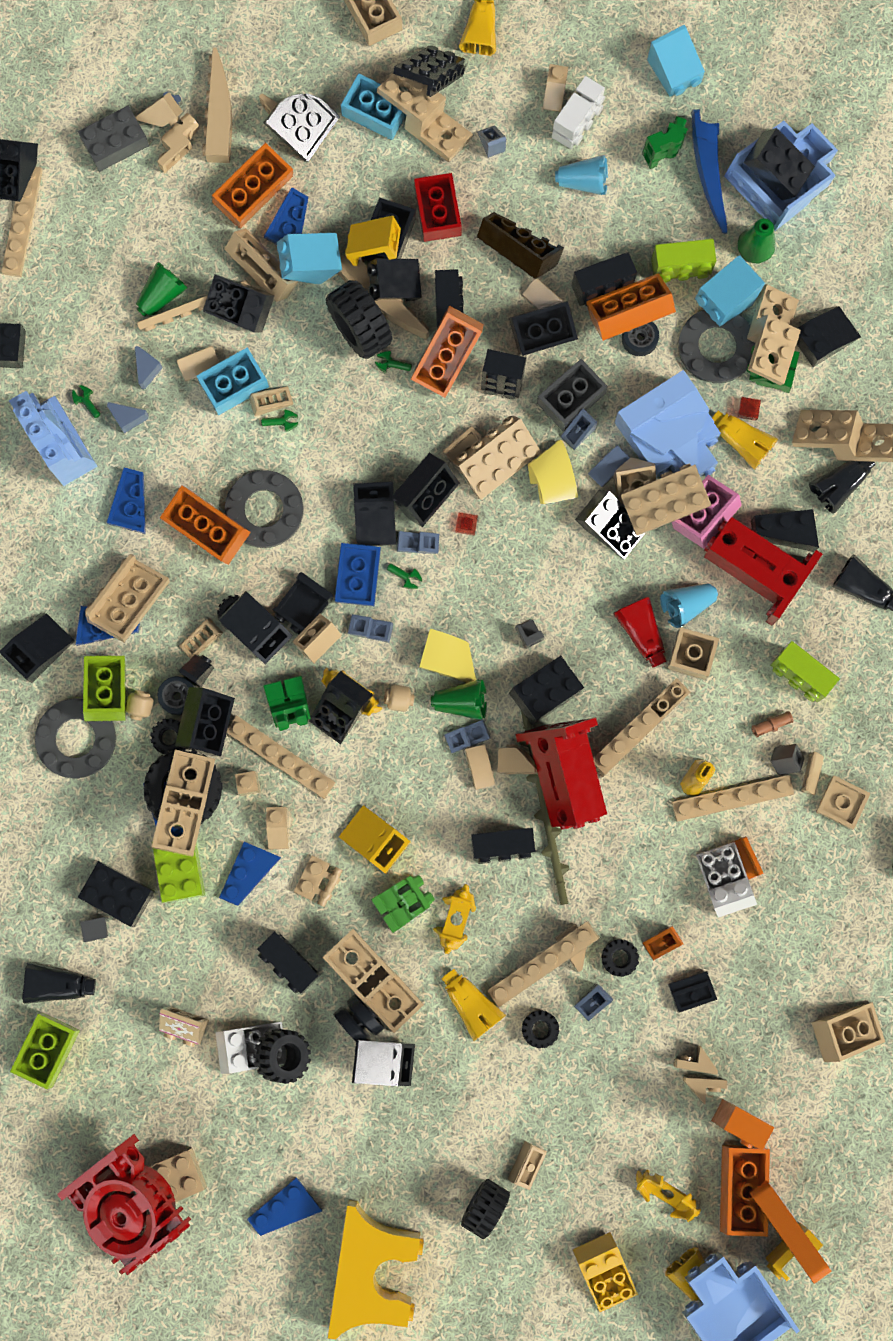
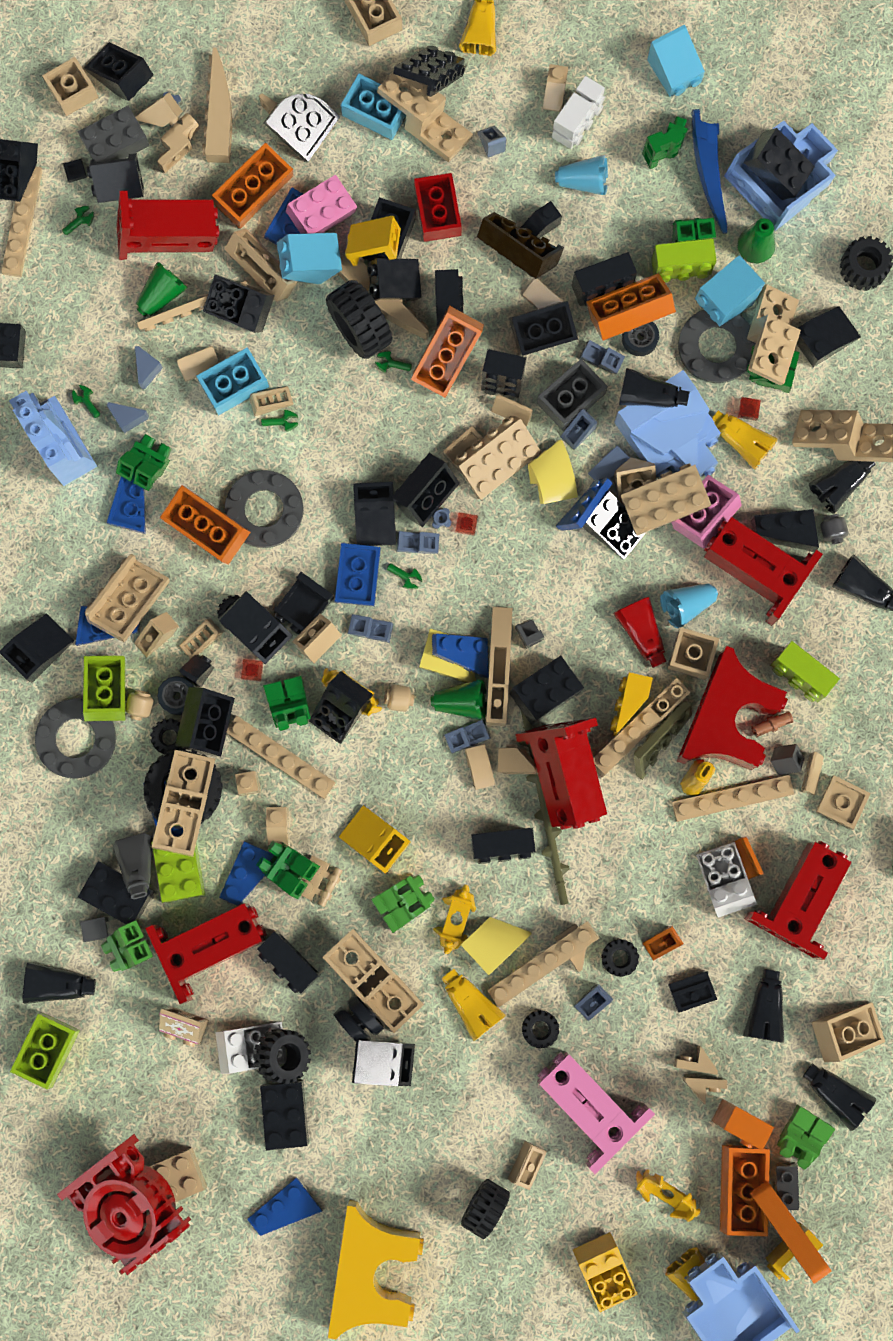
(70, 86): none -> tan brick
(75, 170): none -> black tile
(79, 220): none -> green bar
(116, 176): none -> black panel
(120, 70): none -> black slope
(126, 947): none -> bright green hips
(135, 863): none -> dark grey piece
(144, 463): none -> green hips
(156, 633): none -> tan slope
(165, 225): none -> red brick
(205, 946): none -> red brick
(252, 670): none -> clear red plate
(284, 1115): none -> black brick
(290, 867): none -> green hips
(321, 207): none -> bright pink brick
(439, 523): none -> sand blue plate
(463, 651): none -> blue wing
(494, 943): none -> light yellow slope
(499, 667): none -> tan slope
(506, 407): none -> tan slope
(543, 220): none -> black slope
(584, 507): none -> blue wing
(592, 1109): none -> bright pink brick
(601, 357): none -> sand blue slope
(635, 692): none -> yellow slope
(645, 390): none -> black piece
(659, 740): none -> olive wing
(693, 230): none -> green hips
(714, 727): none -> red piece
(767, 1009): none -> black piece
(788, 1184): none -> dark grey brick
(802, 1145): none -> bright green hips
(805, 899): none -> red brick
(834, 529): none -> flat silver head
(842, 1097): none -> black piece
(862, 277): none -> black tyre

